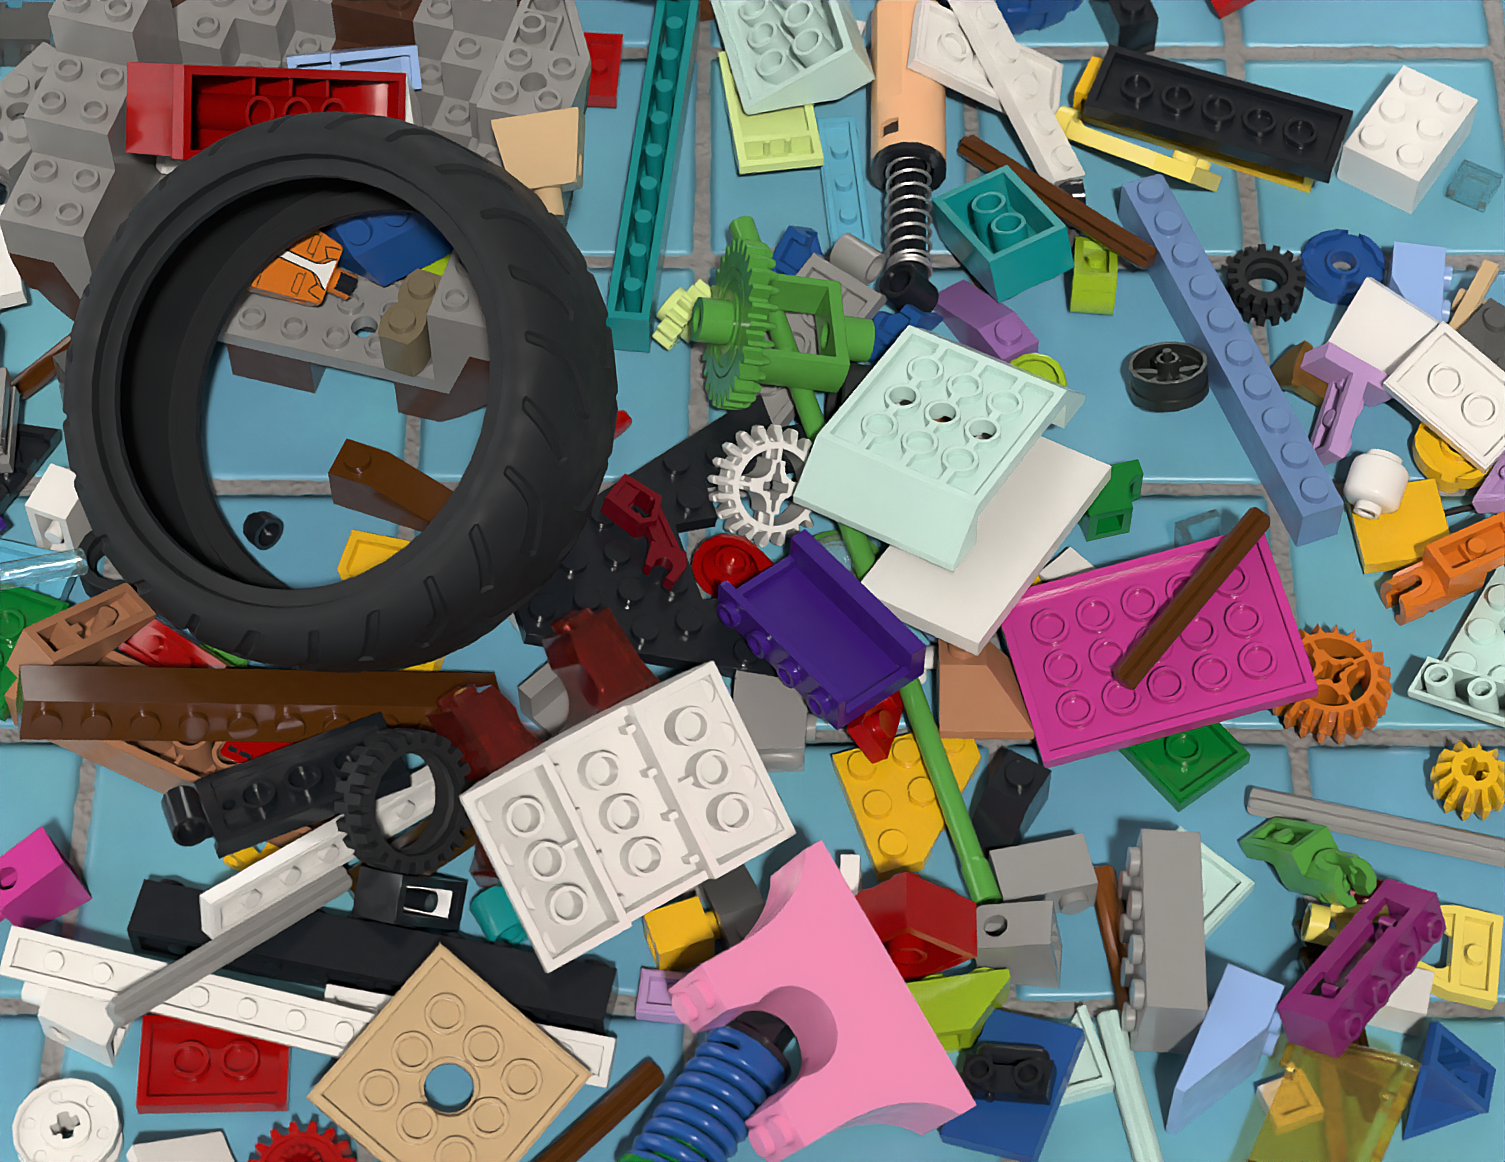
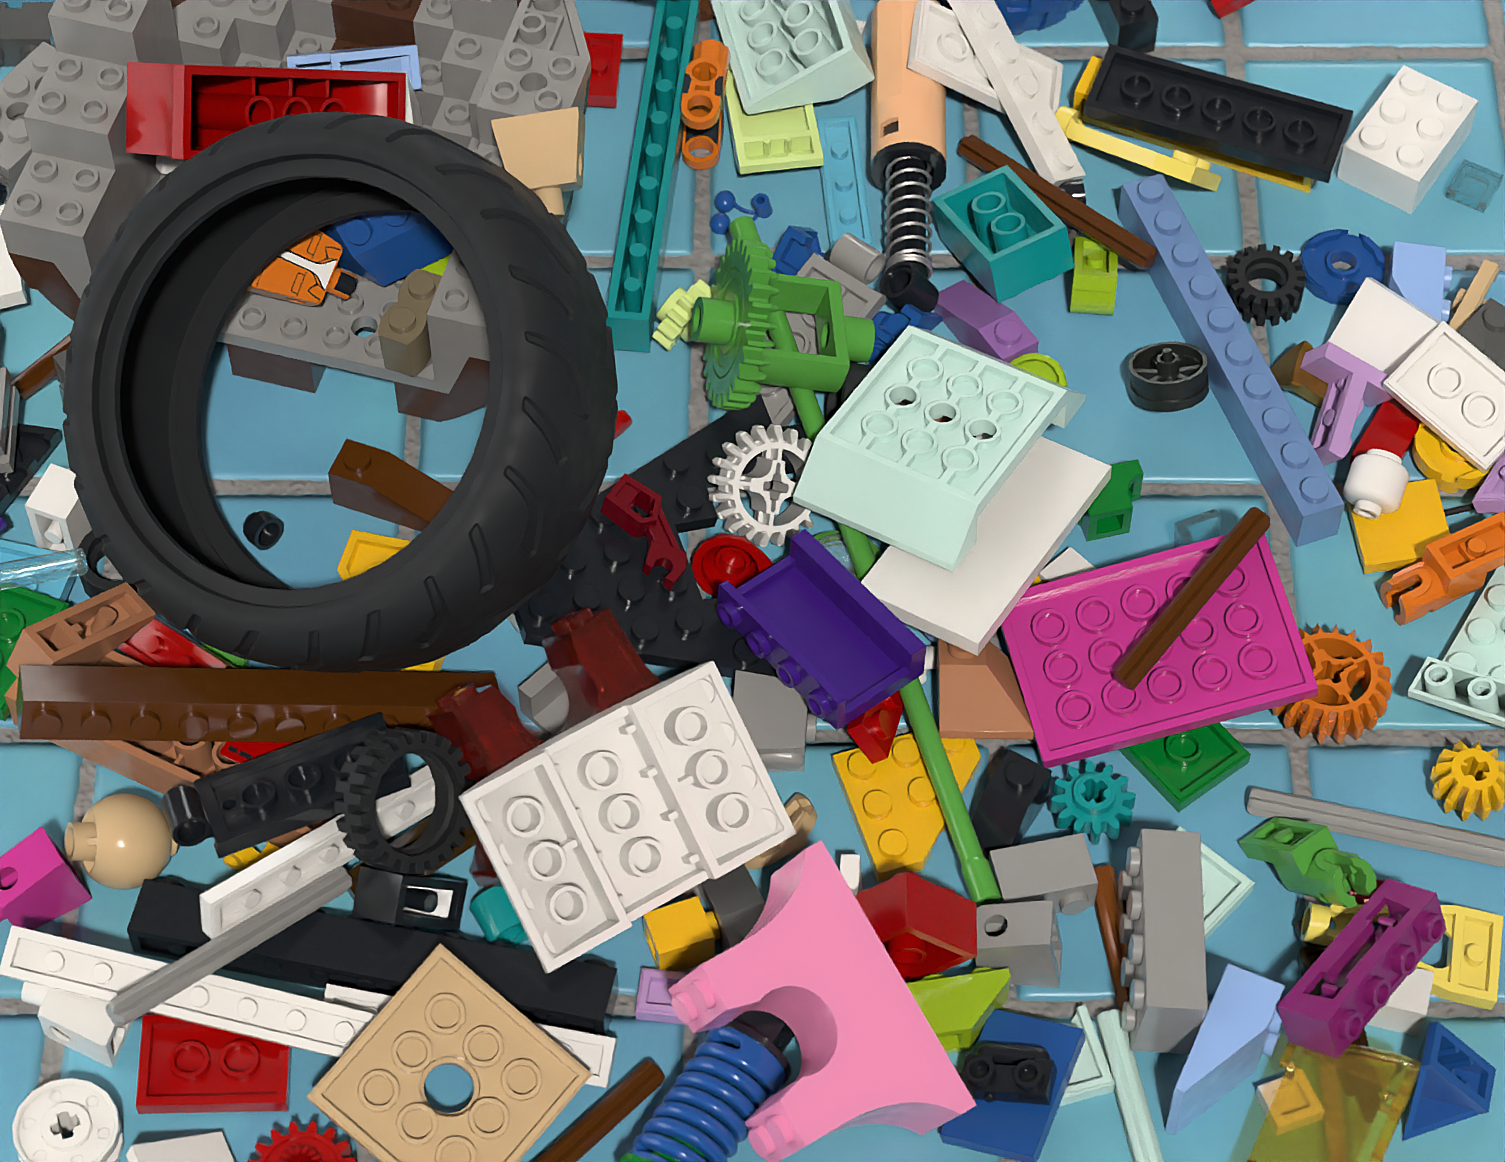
(121, 841): none -> tan brick
(704, 103): none -> orange connector
(726, 201): none -> blue piece
(803, 818): none -> tan plate
(1107, 805): none -> teal gear
(1390, 430): none -> red tile

